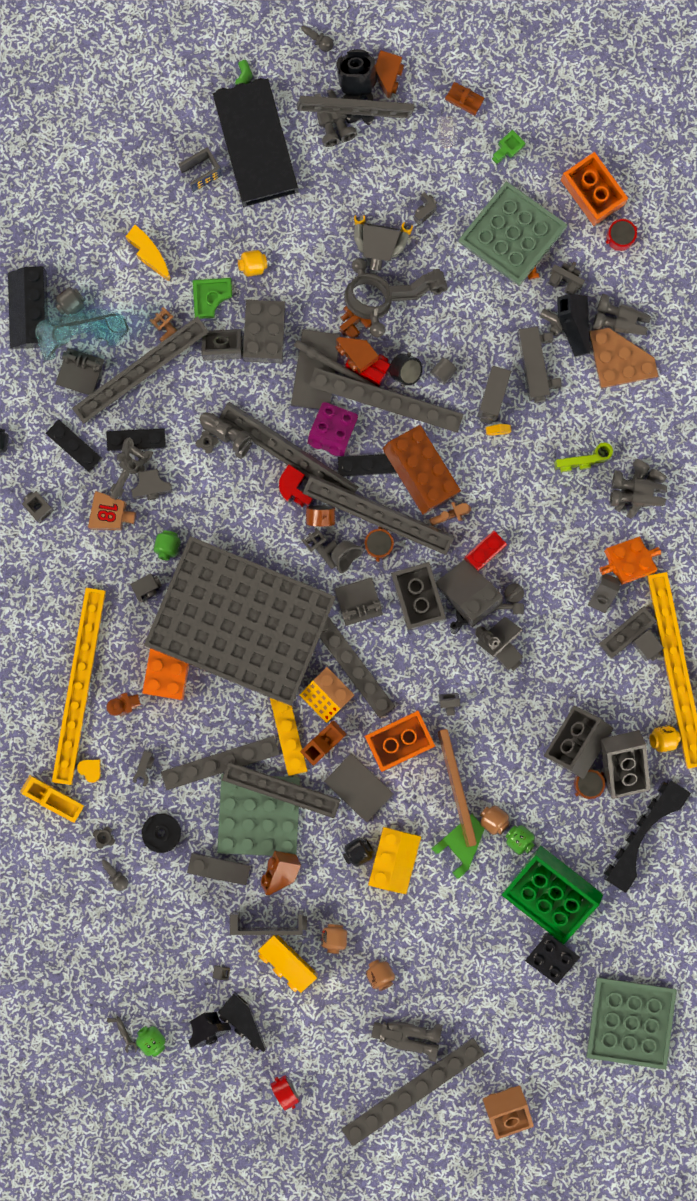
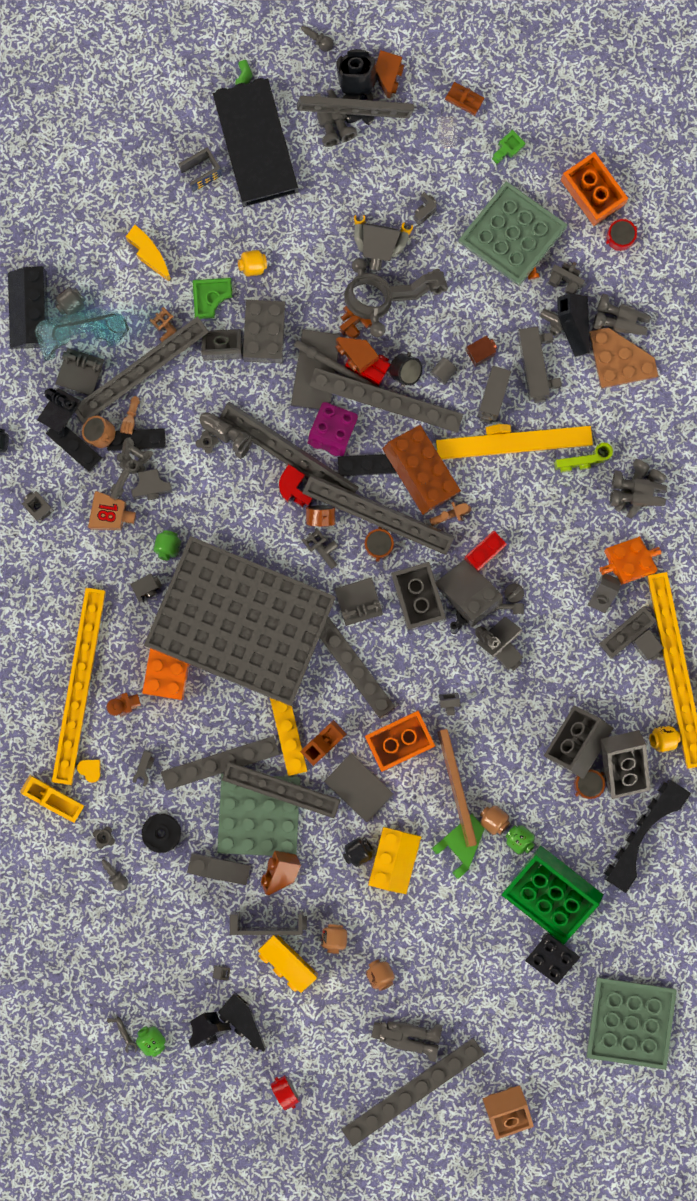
(58, 409): none -> black hinge
(98, 432): none -> piece
(129, 422): none -> medium nougat piece
(326, 694): slope -> none
(345, 554): dark grey helmet -> none
(481, 350): none -> copper brick
(514, 442): none -> yellow tile

